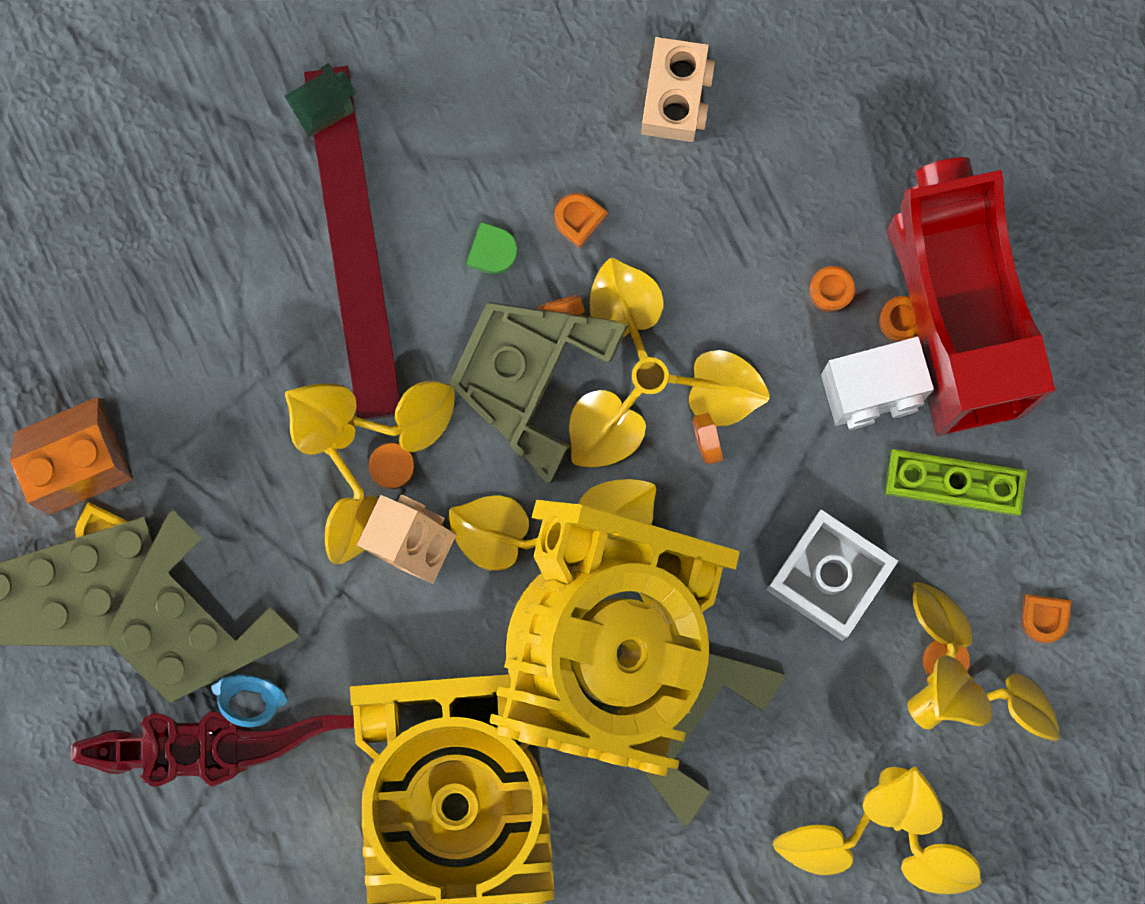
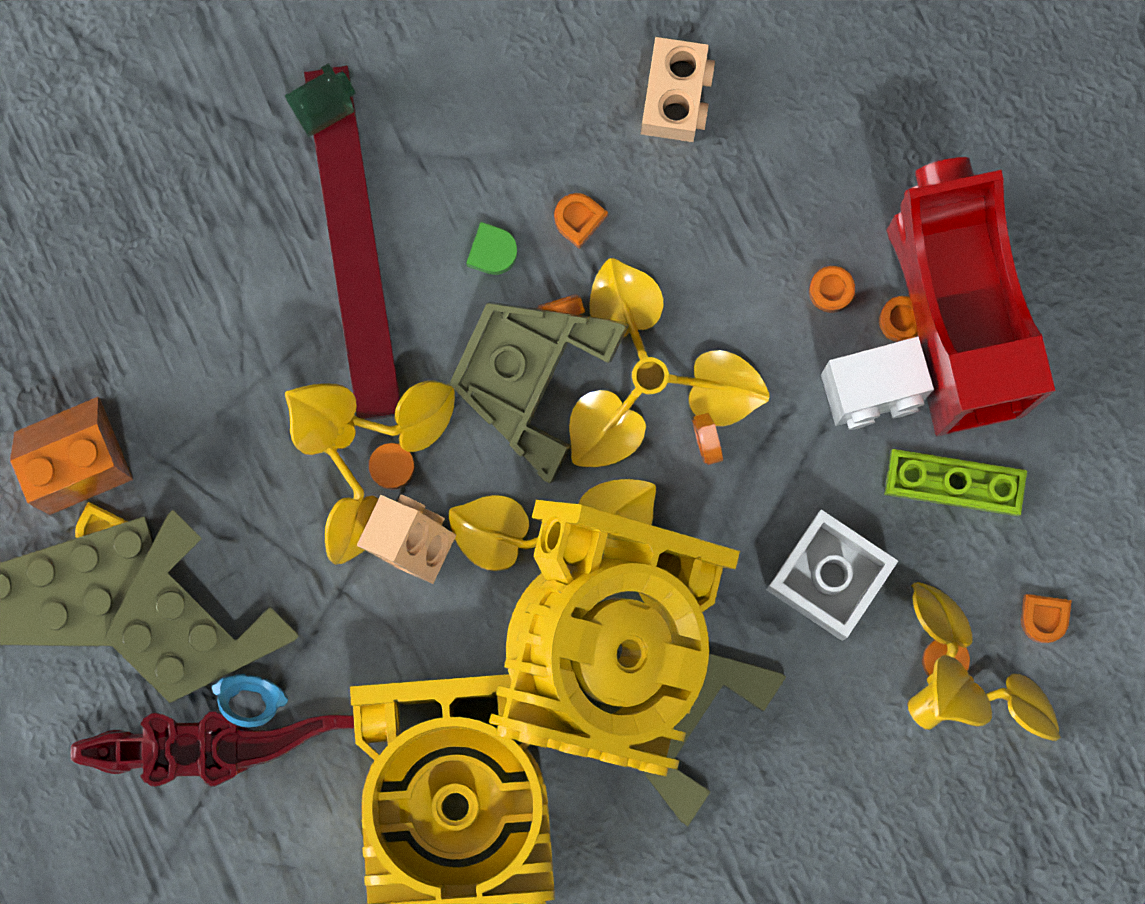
(902, 802): yellow plant -> none

